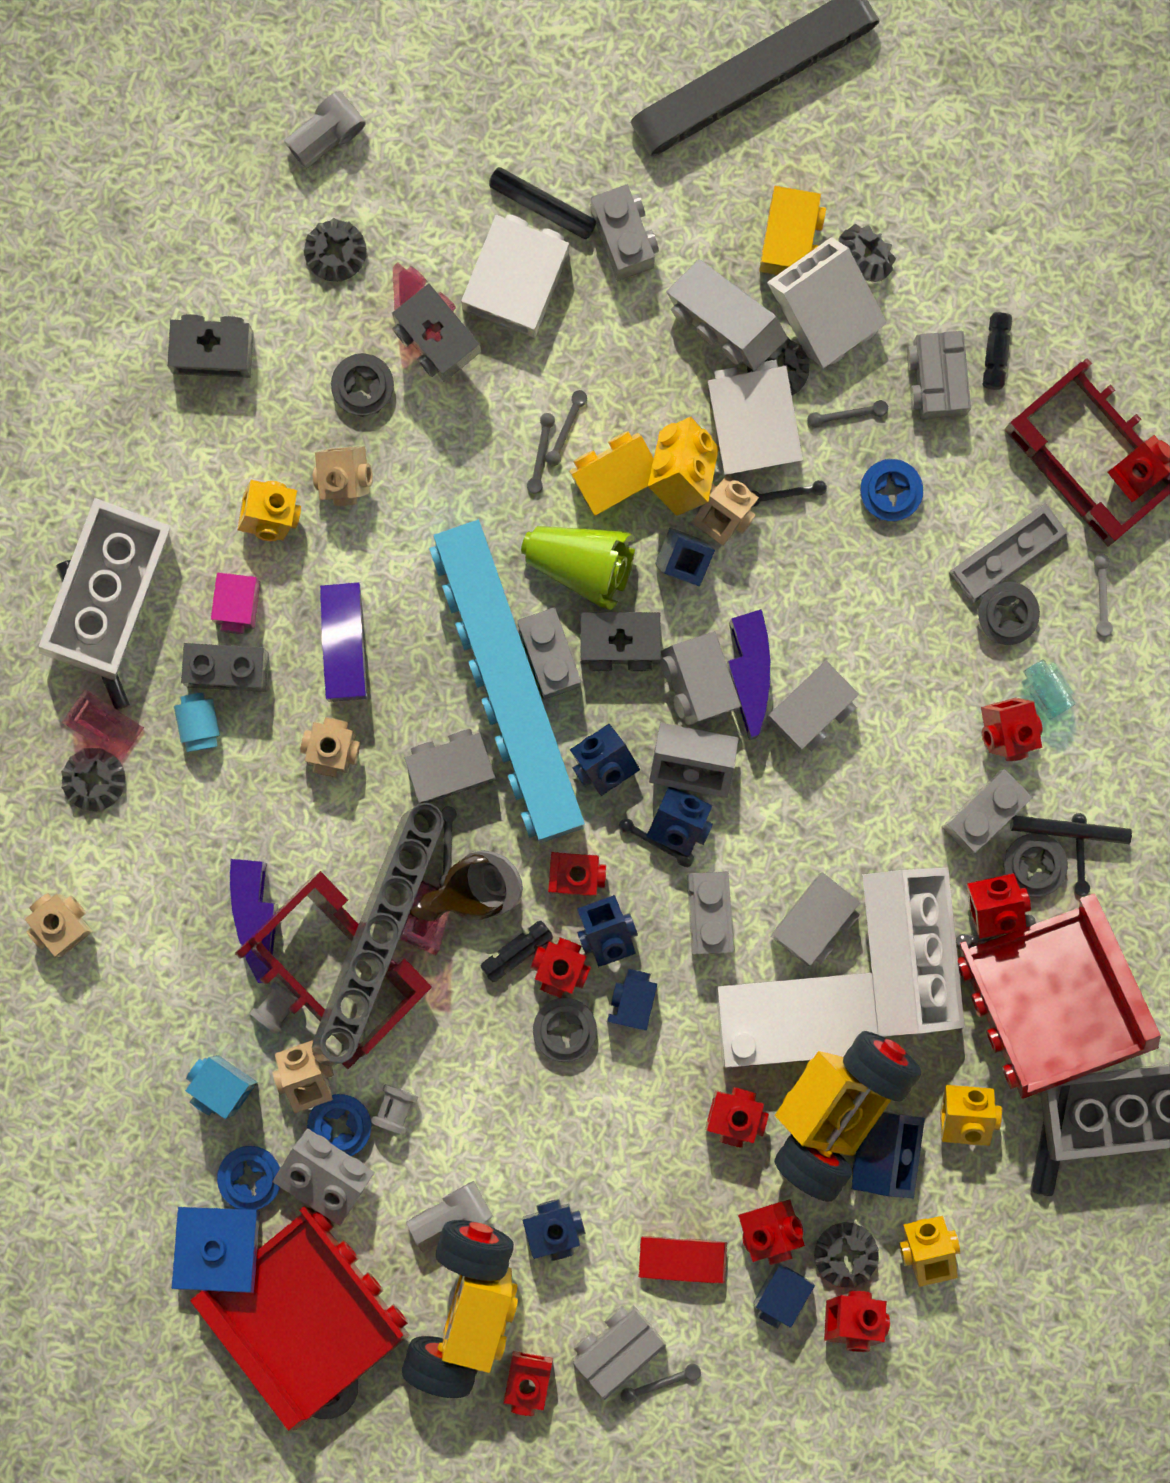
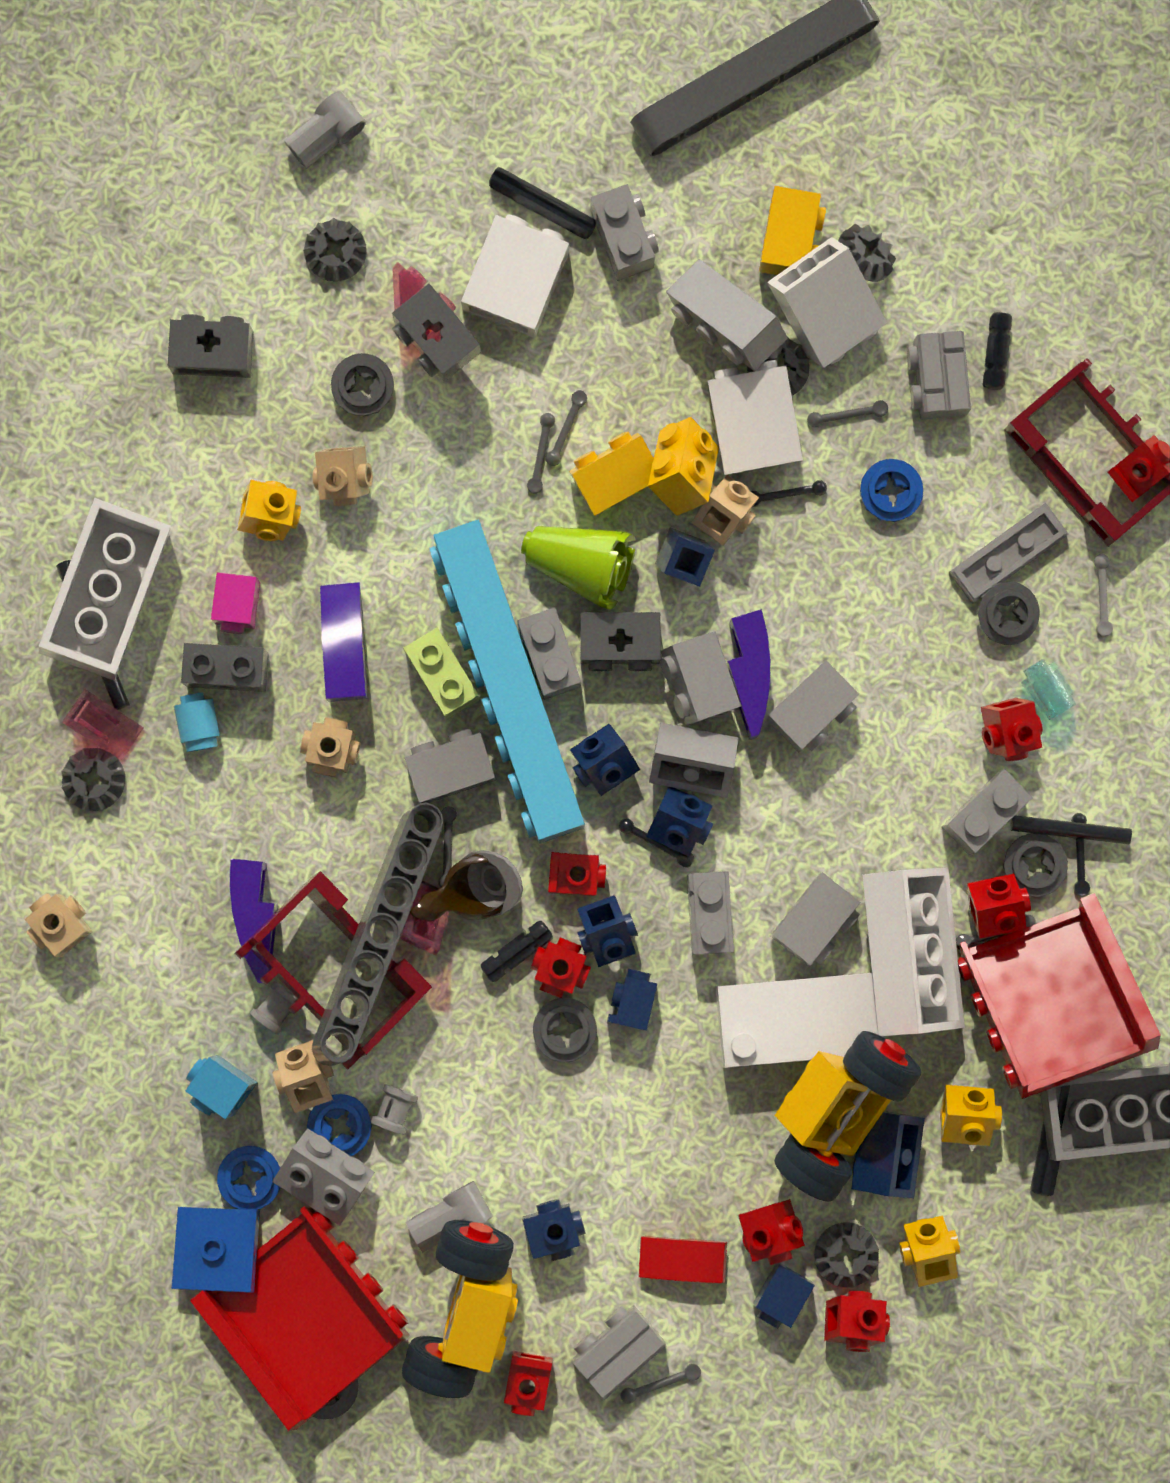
(441, 673): none -> yellowish green brick
(721, 1112): red brick -> none

